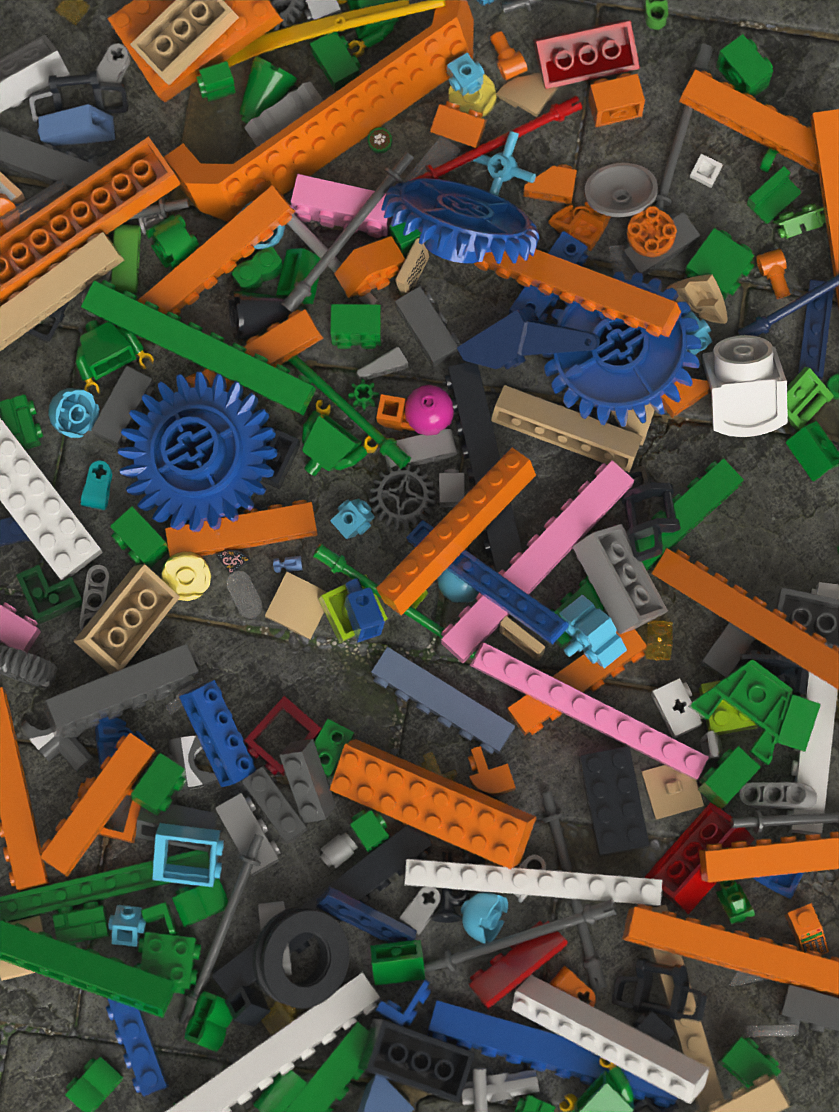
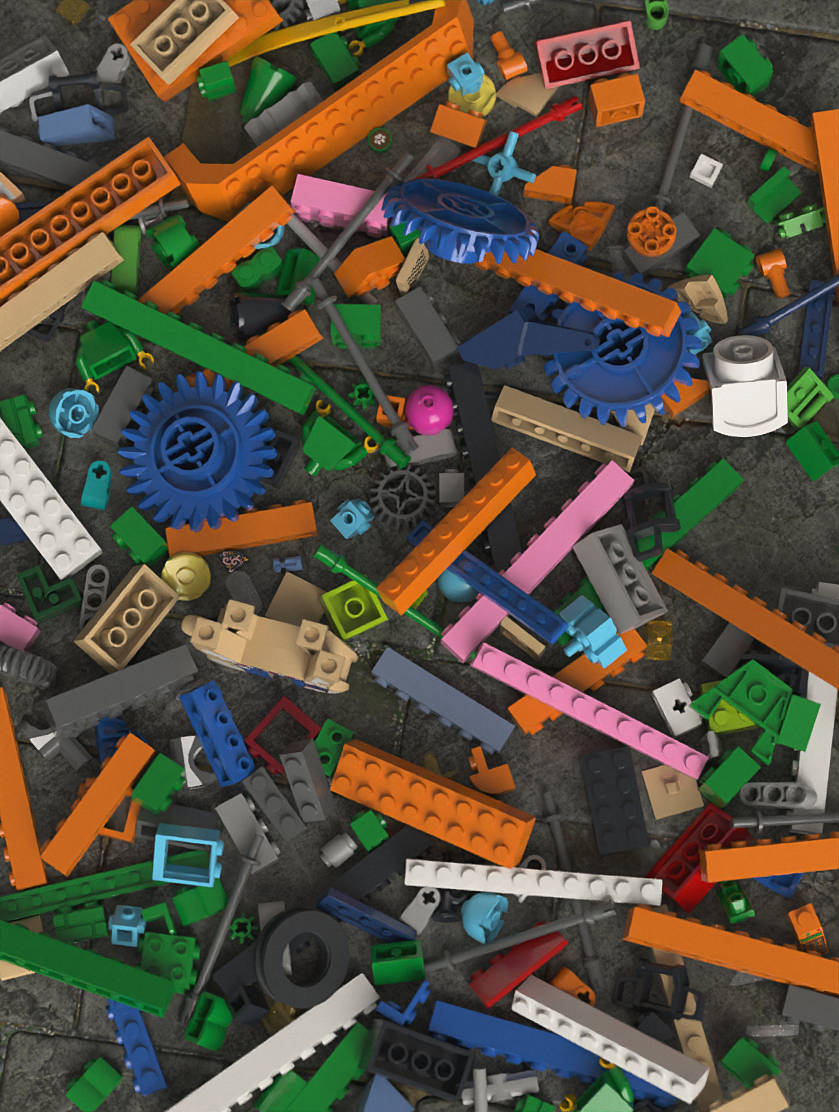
(33, 205): clear tile -> none
(241, 935): none -> green gear
(270, 647): none -> tan animal
(364, 619): blue torso -> none
(386, 364): light grey slope -> none
(399, 427): none -> dark grey bar
(621, 189): light grey dish -> none

